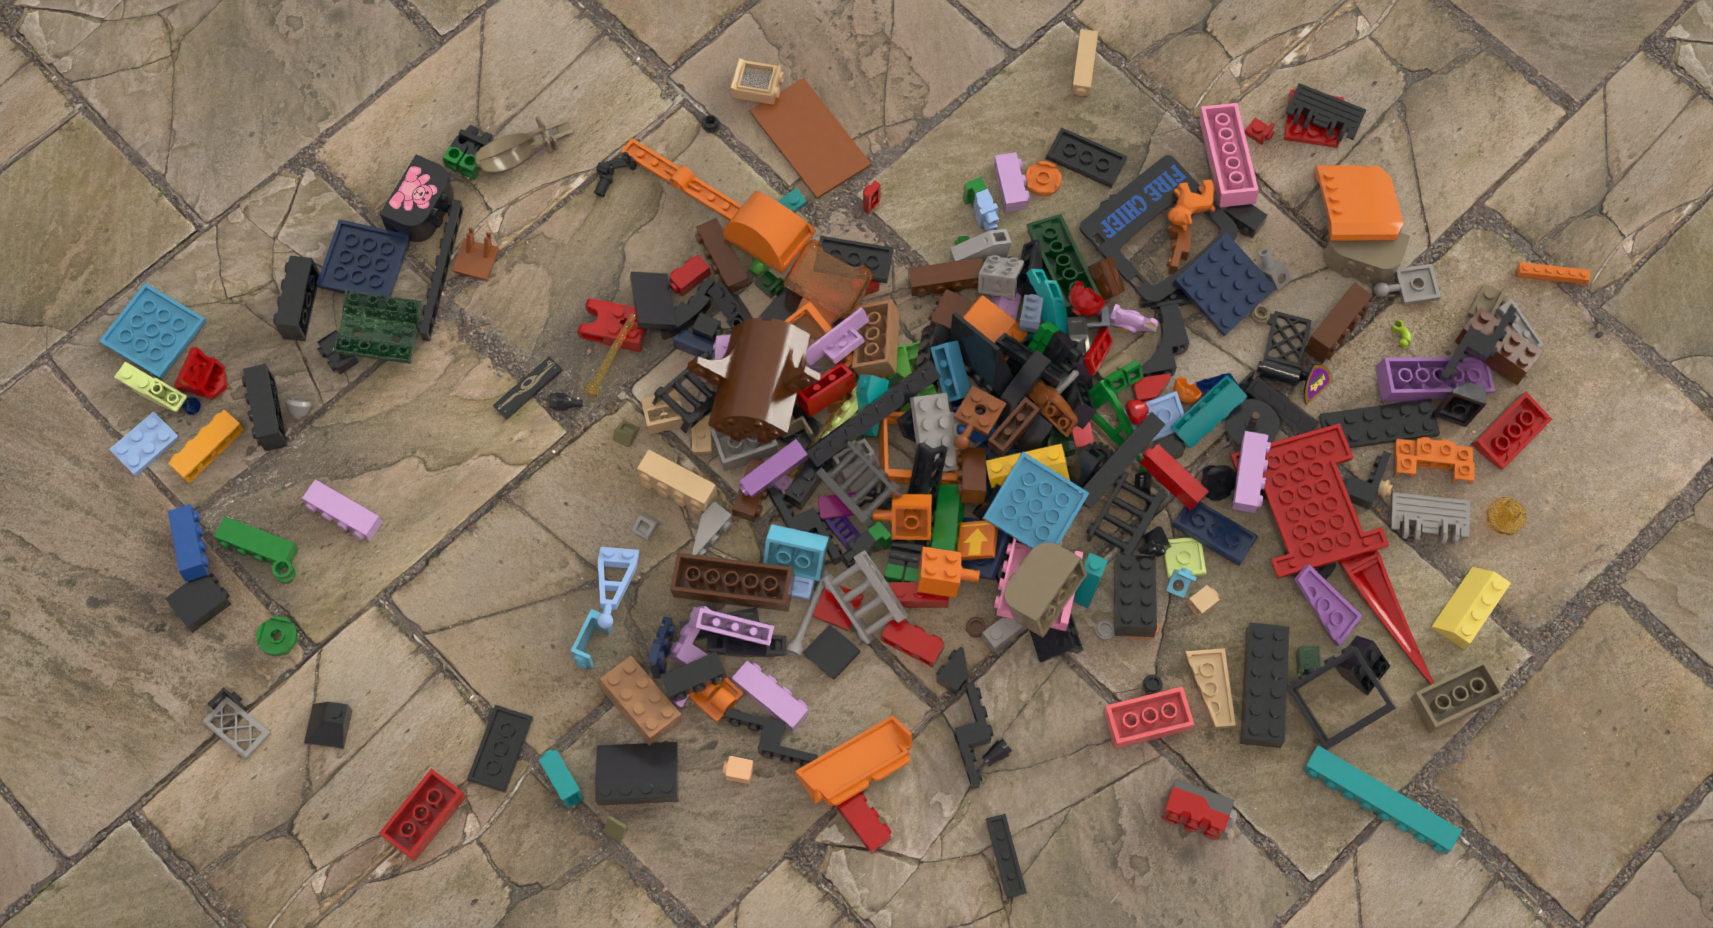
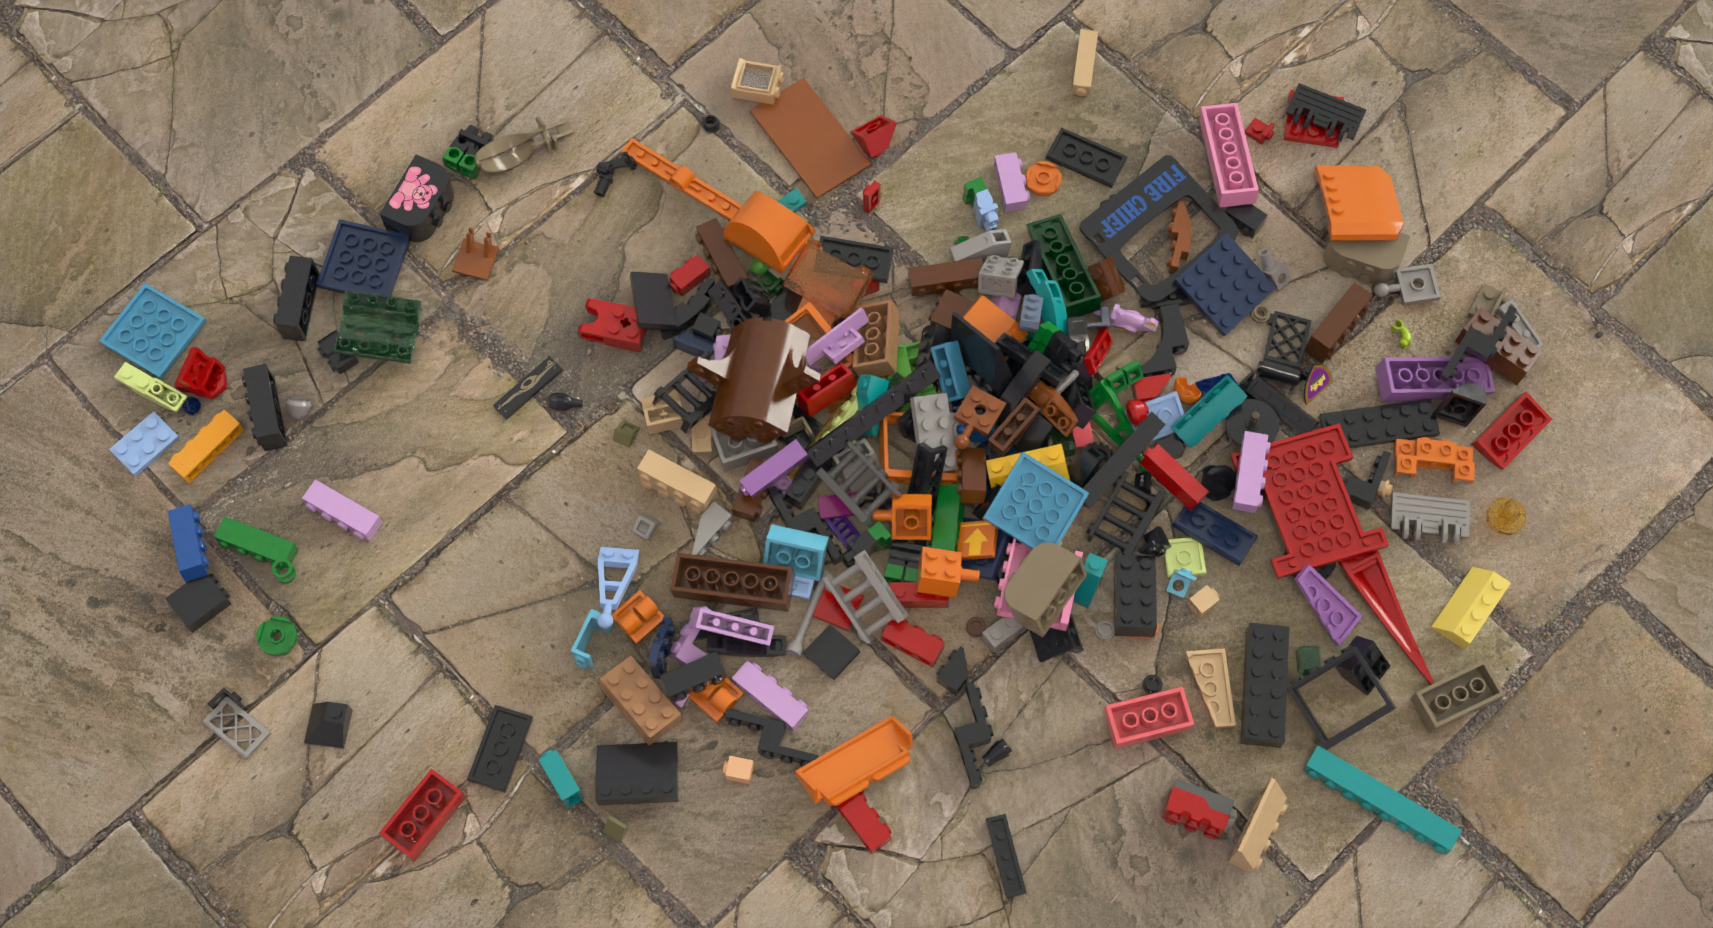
(442, 265): black plate -> none
(593, 386): clear yellow piece -> none
(638, 617): none -> orange plate
(751, 296): none -> black brick
(874, 135): none -> red slope
(1085, 300): red cylinder -> none
(1191, 203): orange animal -> none
(1259, 827): none -> tan slope
(1553, 273): orange piece -> none

